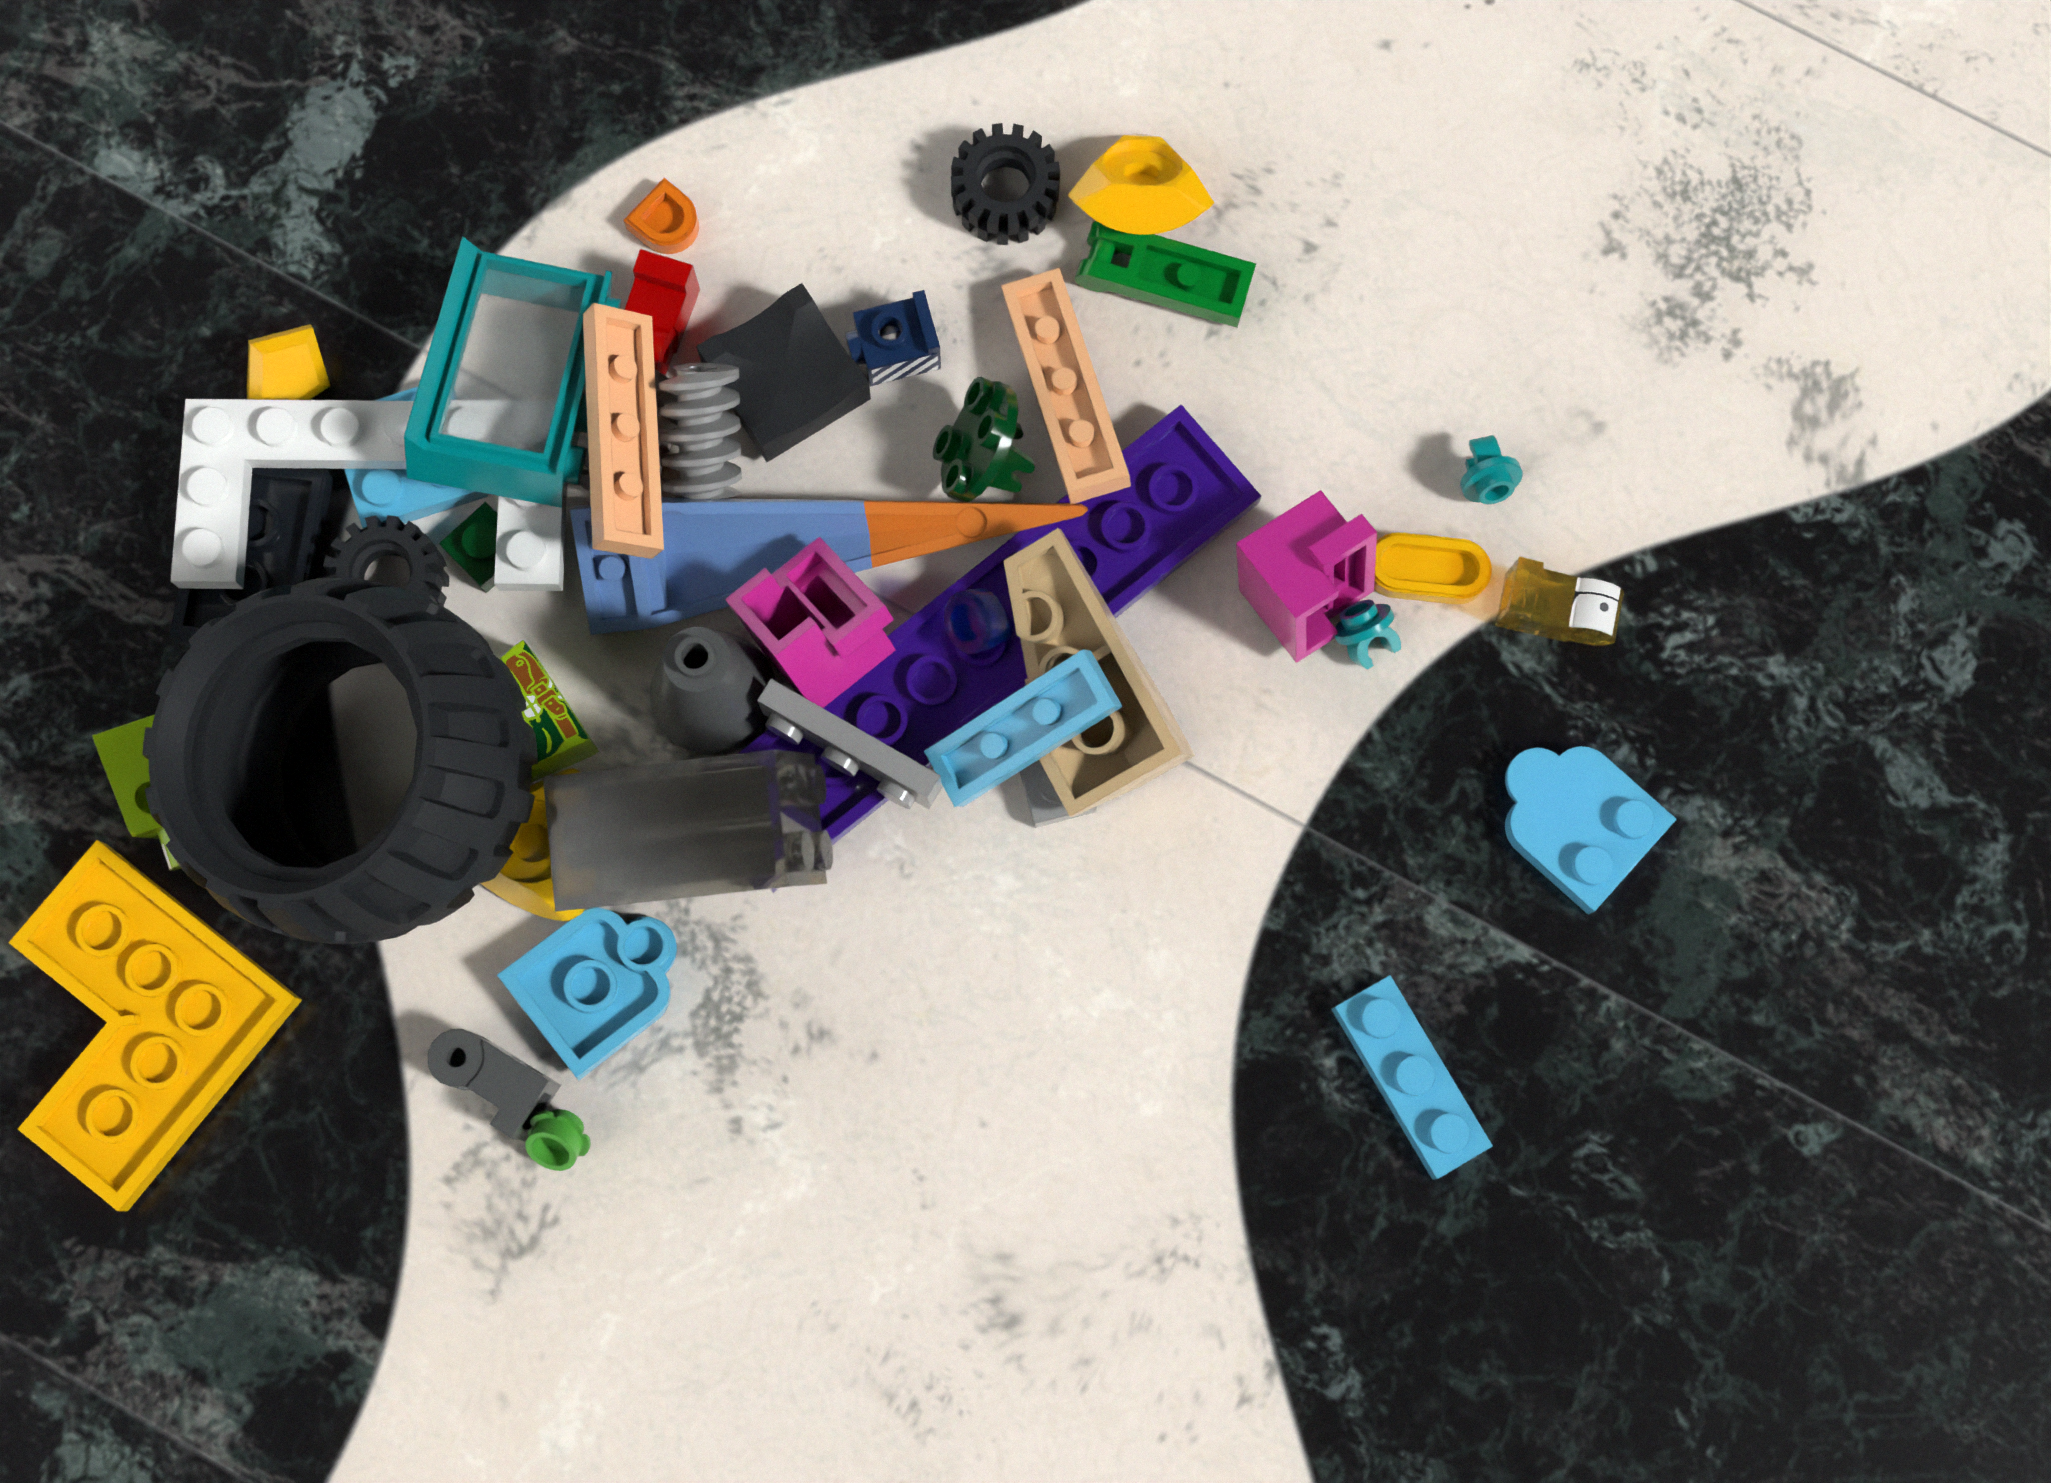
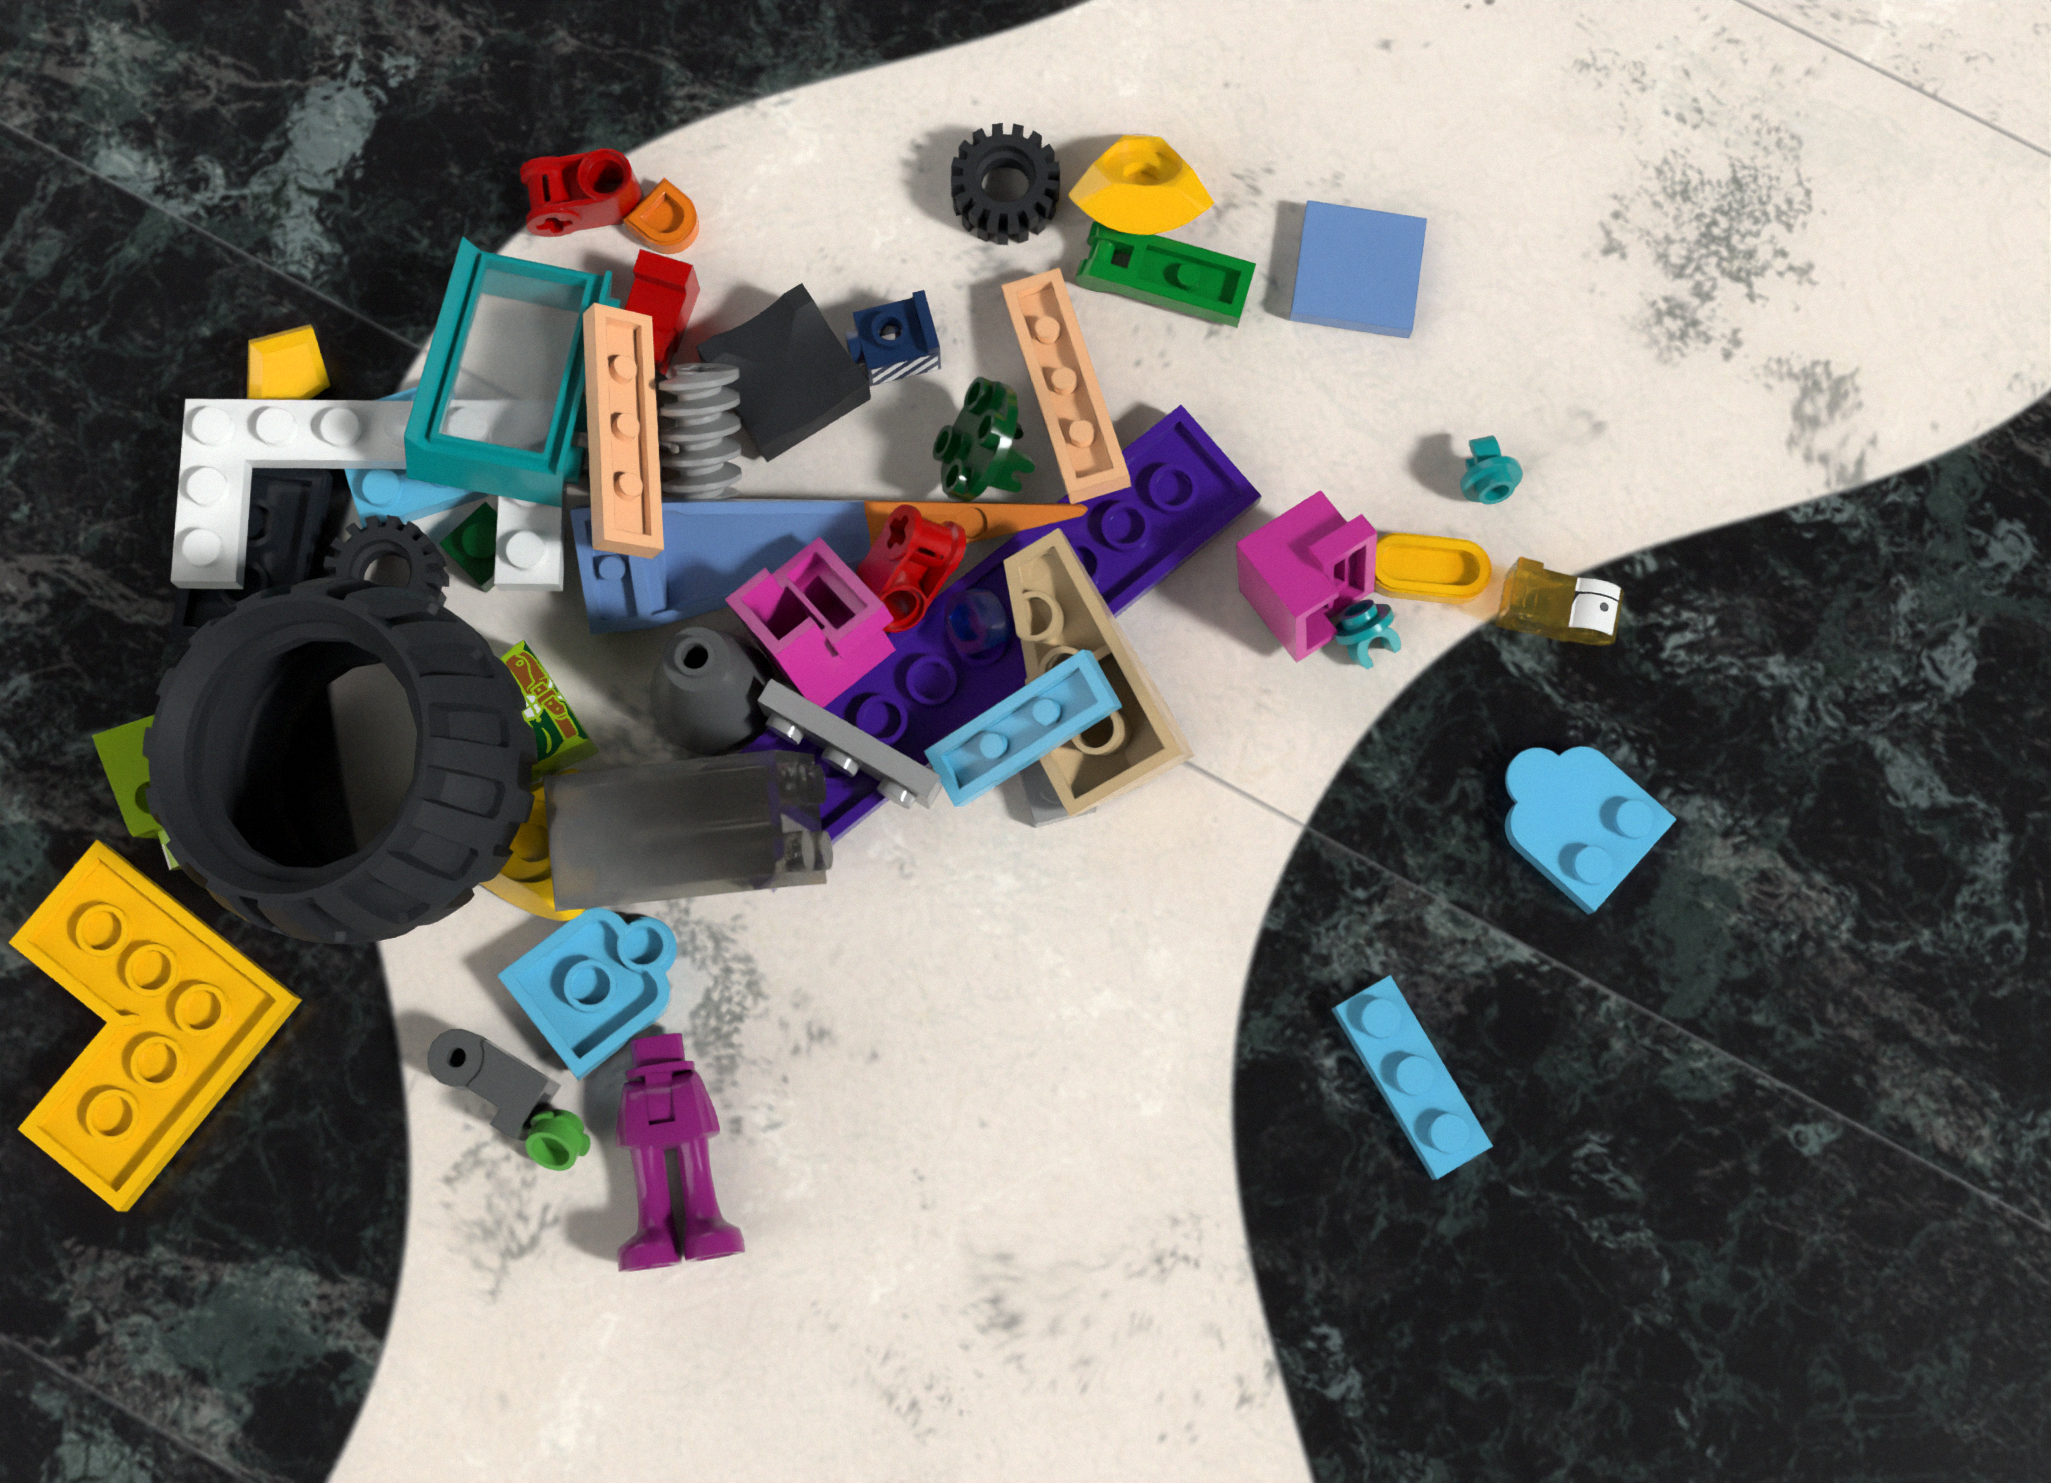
(574, 189): none -> red piece
(661, 1112): none -> magenta piece
(907, 565): none -> red piece
(1358, 269): none -> medium blue tile

